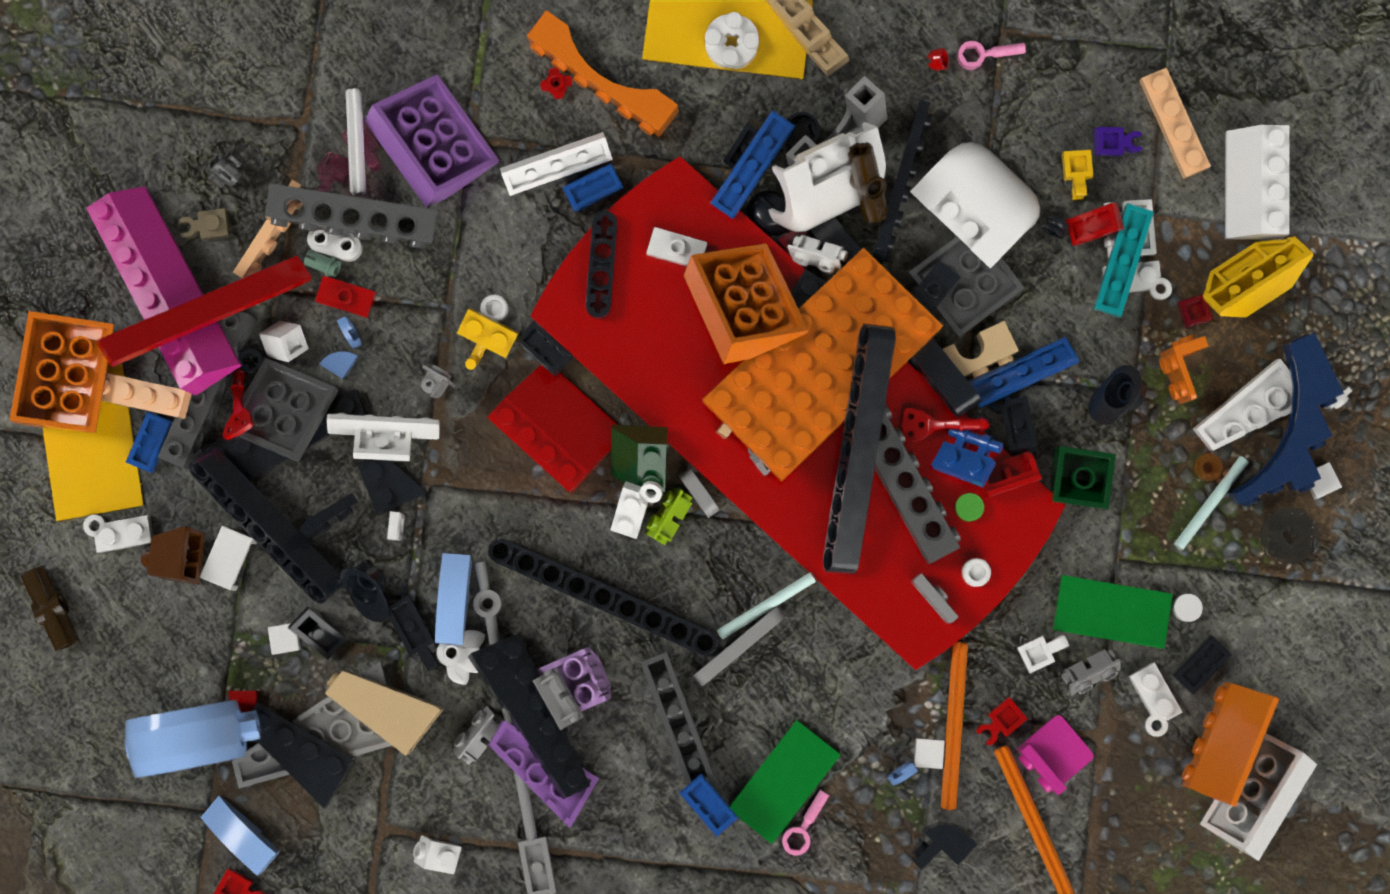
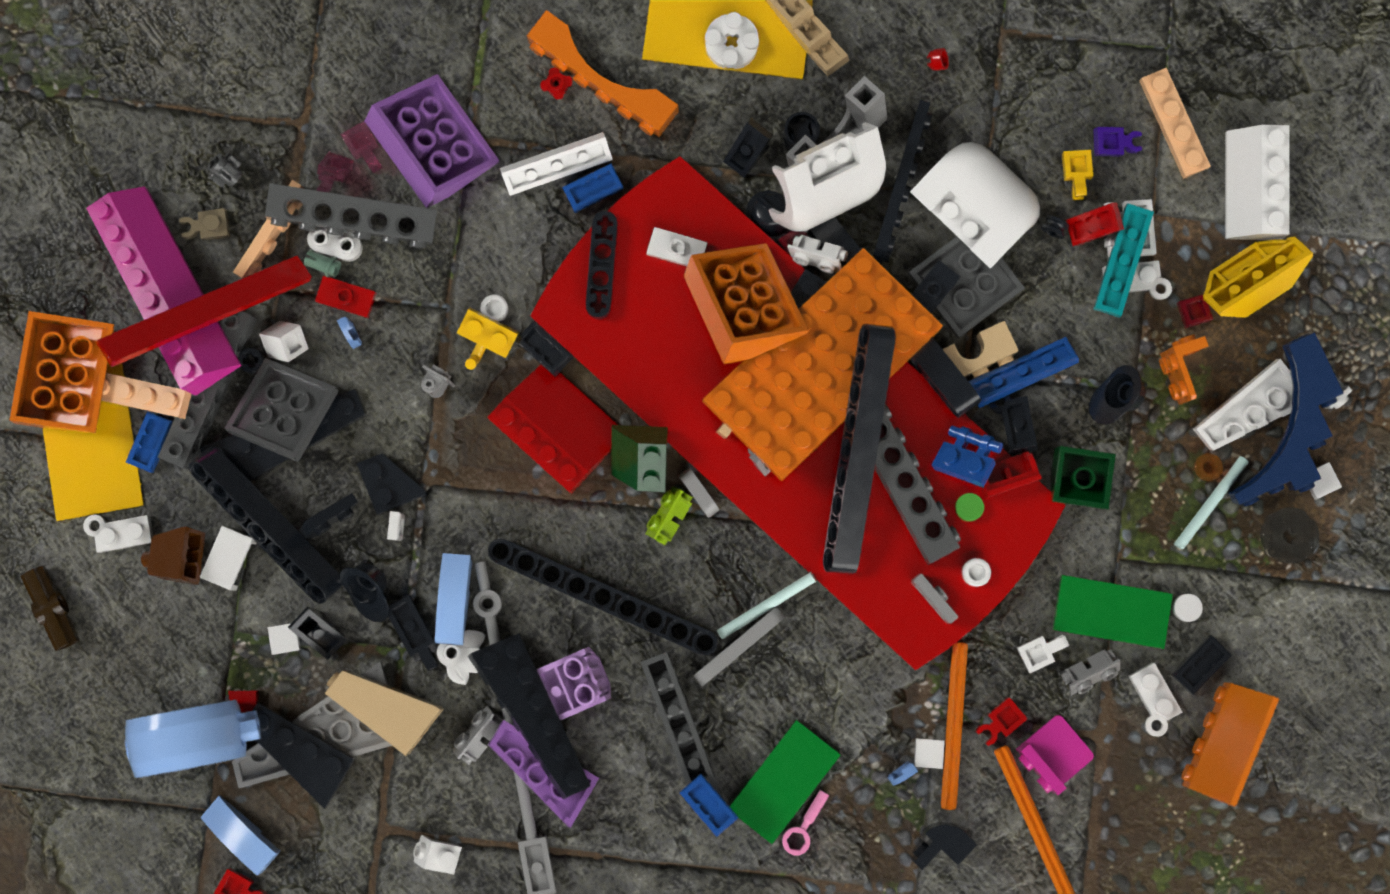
(241, 419): red piece -> none
(339, 363): medium blue tile -> none
(355, 142): white axle -> none
(382, 436): white bracket -> none
(558, 698): light grey hinge -> none
(633, 506): white hinge -> none
(753, 164): blue tile -> none
(868, 182): dark brown piece -> none
(932, 424): red piece -> none
(998, 51): bright pink piece -> none
(1265, 800): white slope -> none

